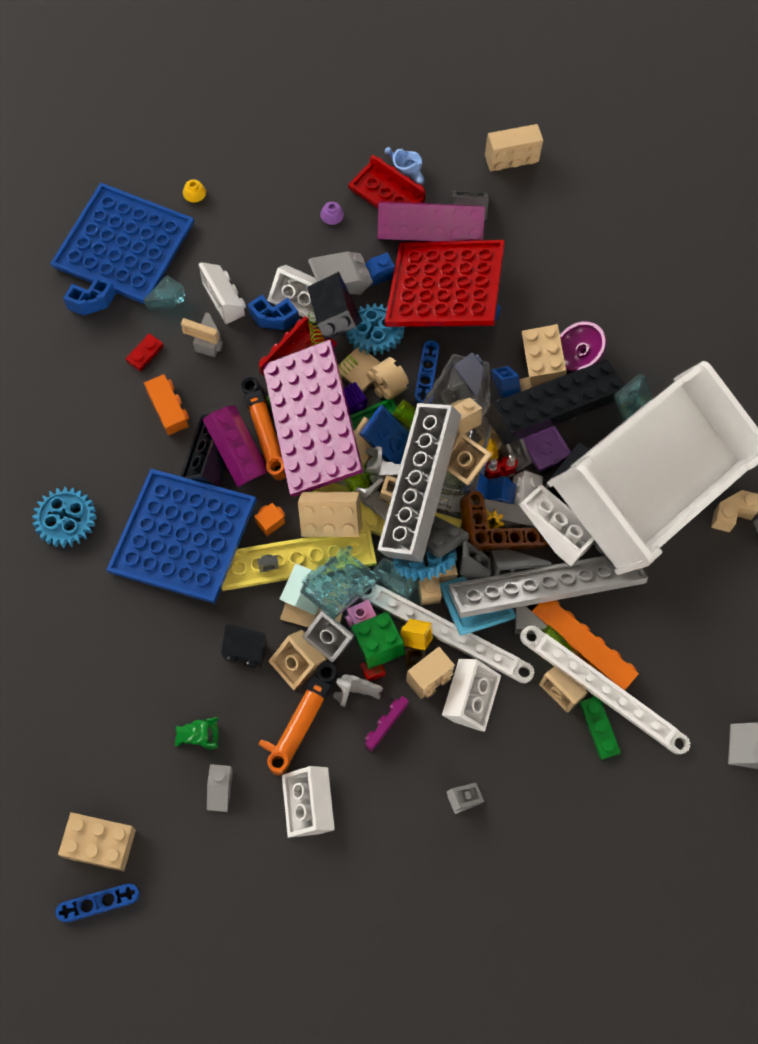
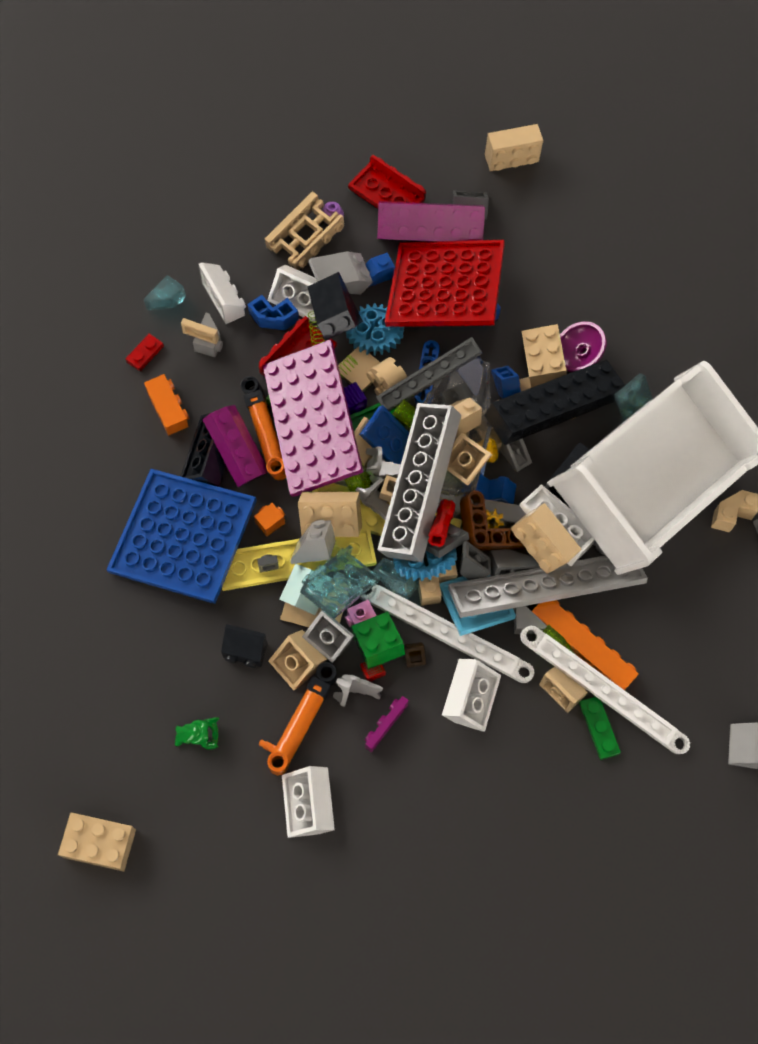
(70, 502): dark azure gear -> none
(92, 300): blue brick -> none
(98, 906): blue beam -> none
(123, 242): blue plate -> none
(194, 191): yellow cone -> none
(219, 787): light grey slope -> none
(295, 222): none -> tan fence
(315, 543): none -> light grey slope
(407, 163): light blue piece -> none
(417, 634): yellow brick -> none
(430, 374): none -> dark grey tile
(430, 673): tan brick -> none
(441, 524): none -> red axle
(464, 797): light grey slope -> none
(504, 467): red piece -> none
(526, 484): white bracket -> none
(545, 538): none -> tan brick
(546, 448): medium lavender plate -> none

